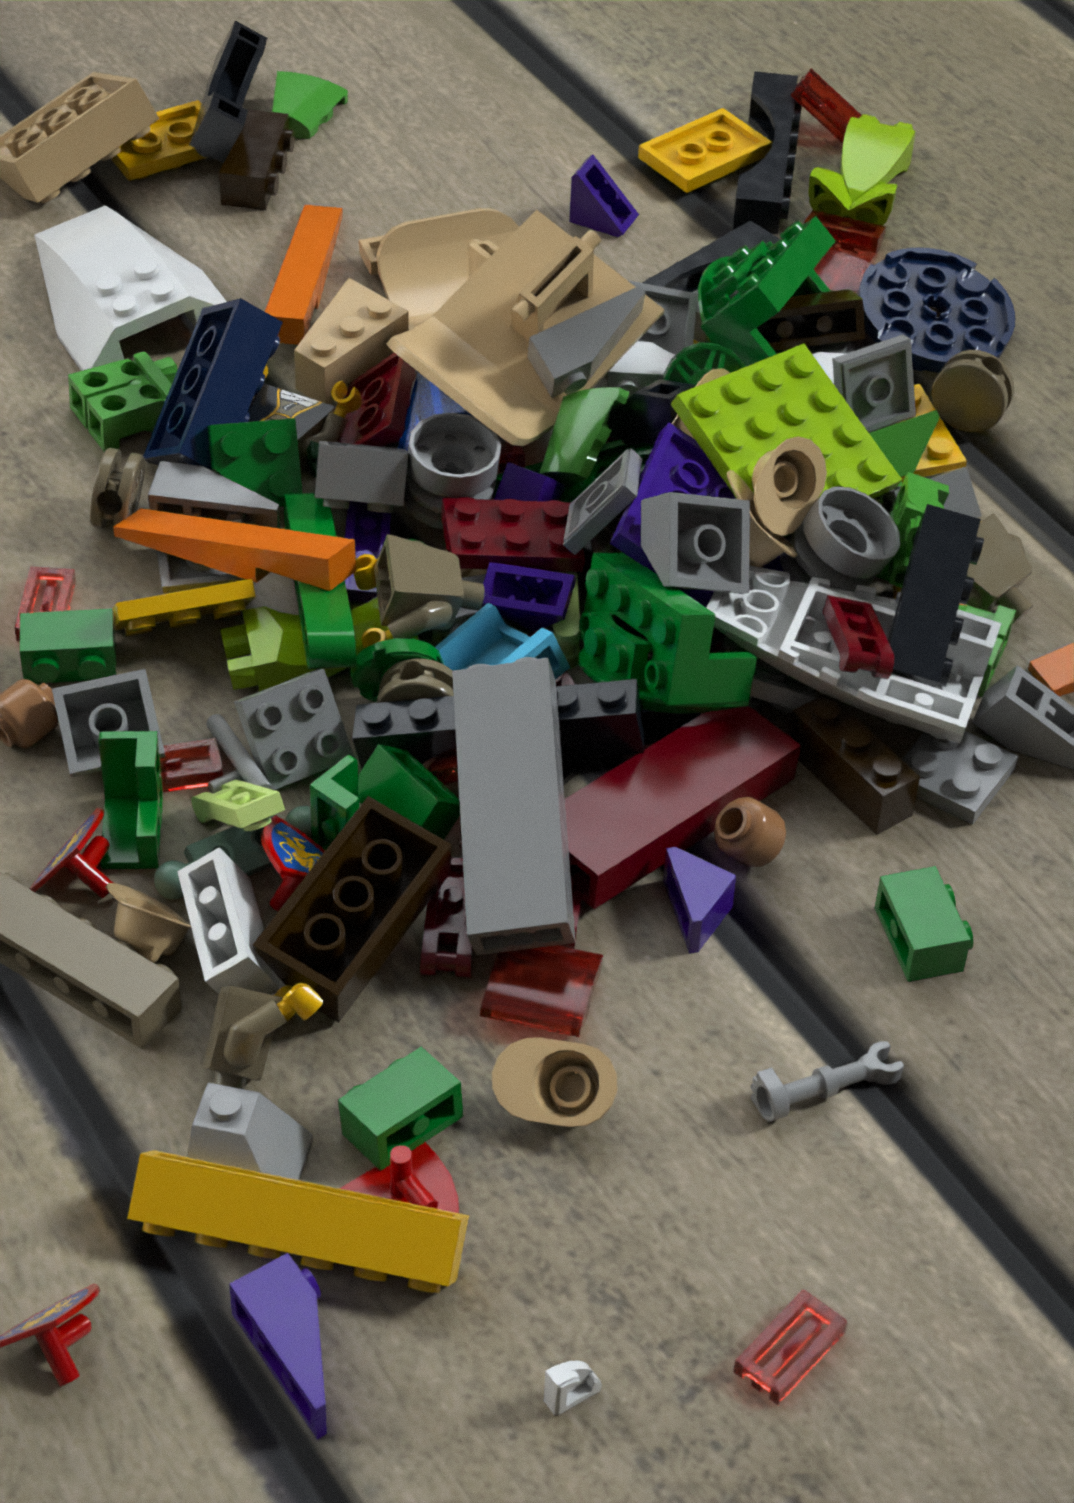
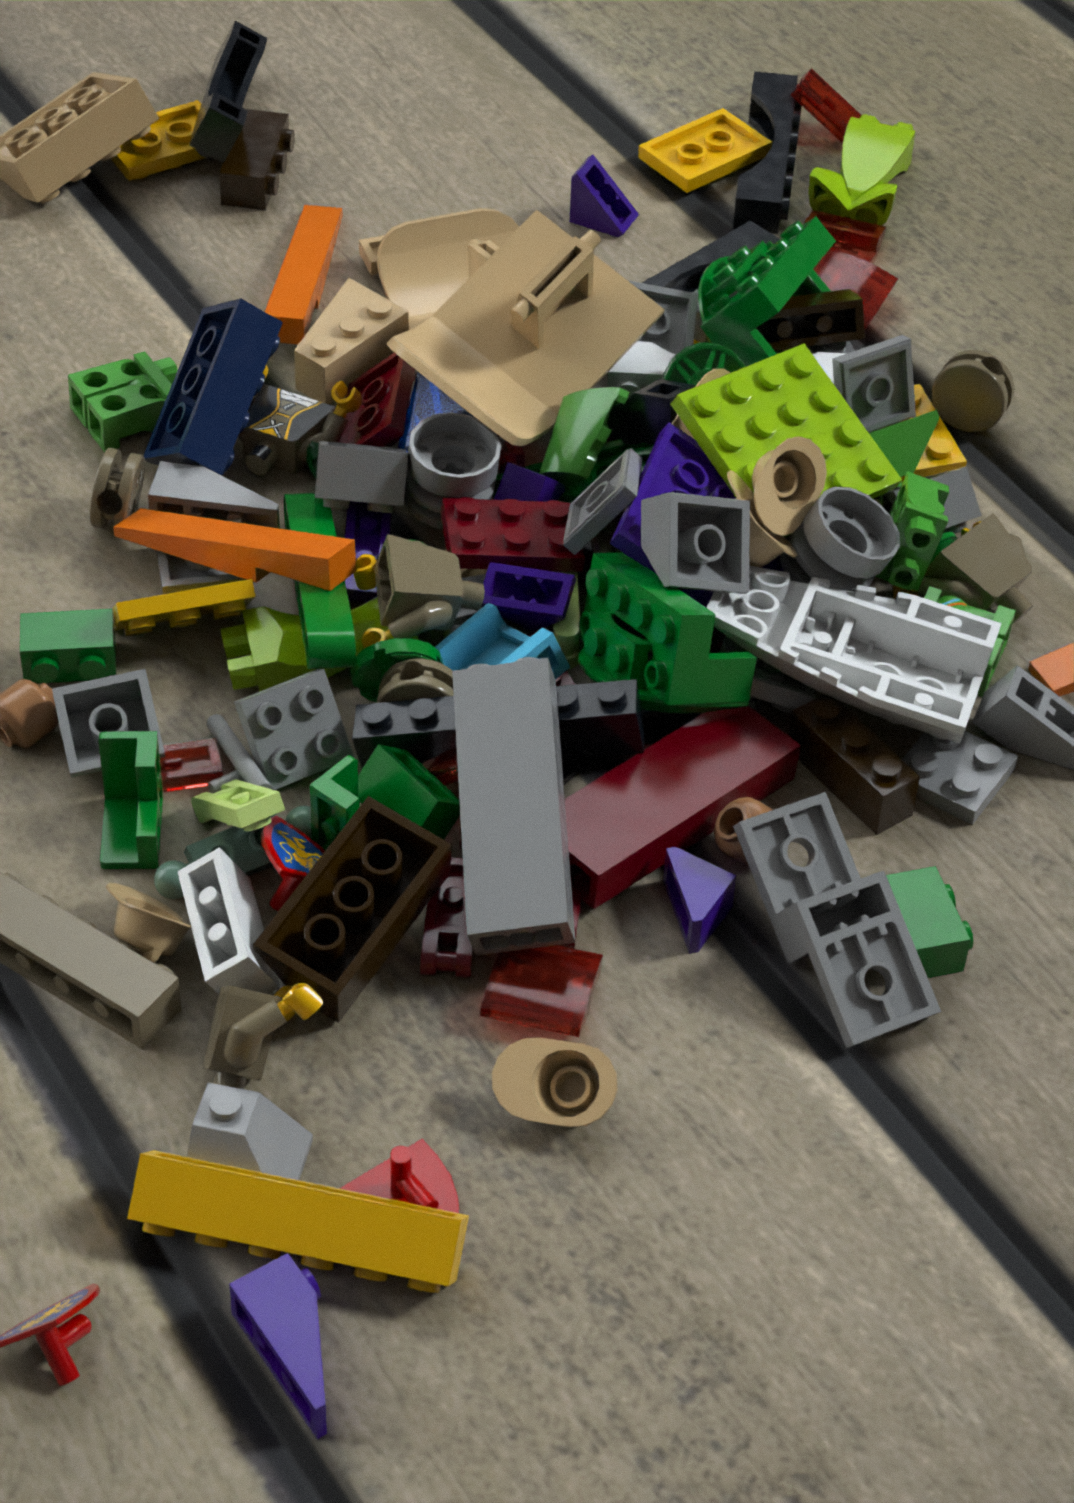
(52, 576): clear red tile -> none
(82, 864): red shield -> none
(114, 282): white wedge -> none
(258, 456): green plate -> none
(306, 100): bright green slope -> none
(400, 1107): green brick -> none
(569, 1385): white tile -> none
(575, 348): light grey slope -> none
(764, 1377): clear red tile -> none
(774, 1098): light grey piece -> none
(836, 919): none -> light grey bracket
(858, 637): dark red plate -> none
(910, 280): dark blue plate -> none
(932, 593): black brick -> none

